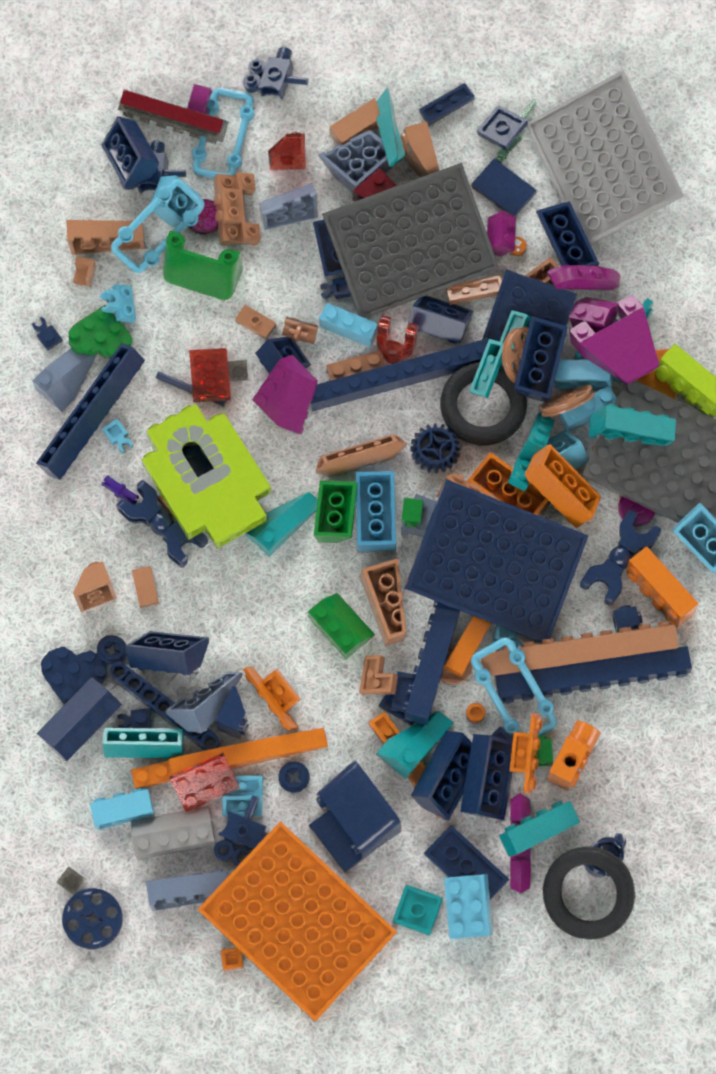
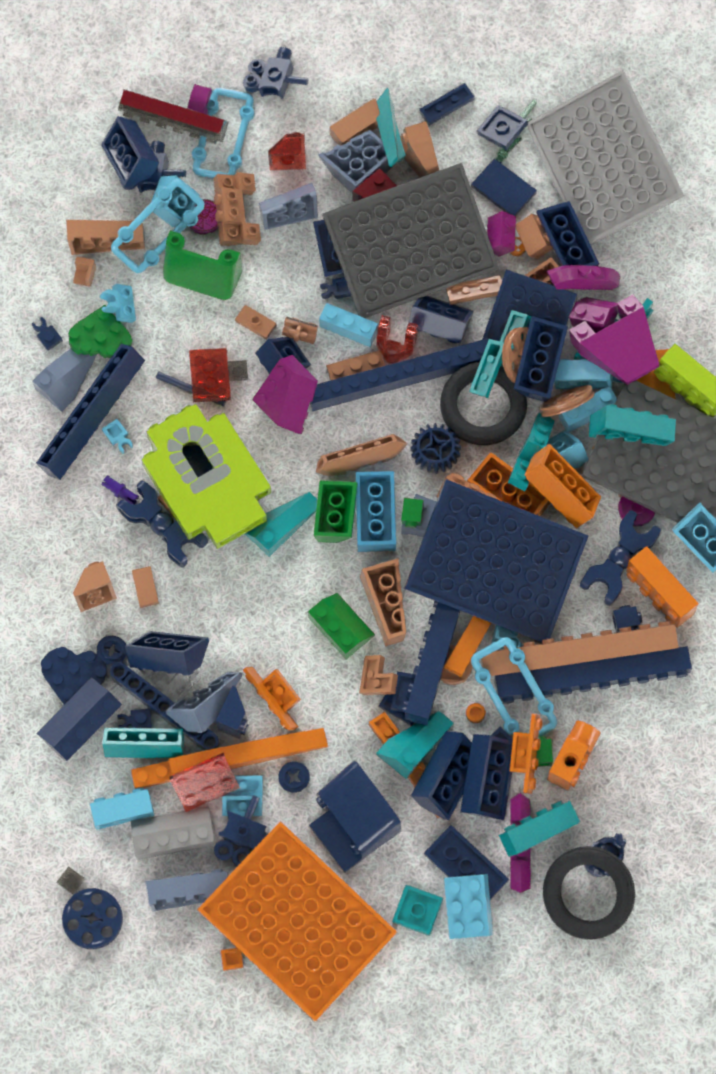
(533, 236): none -> nougat brick

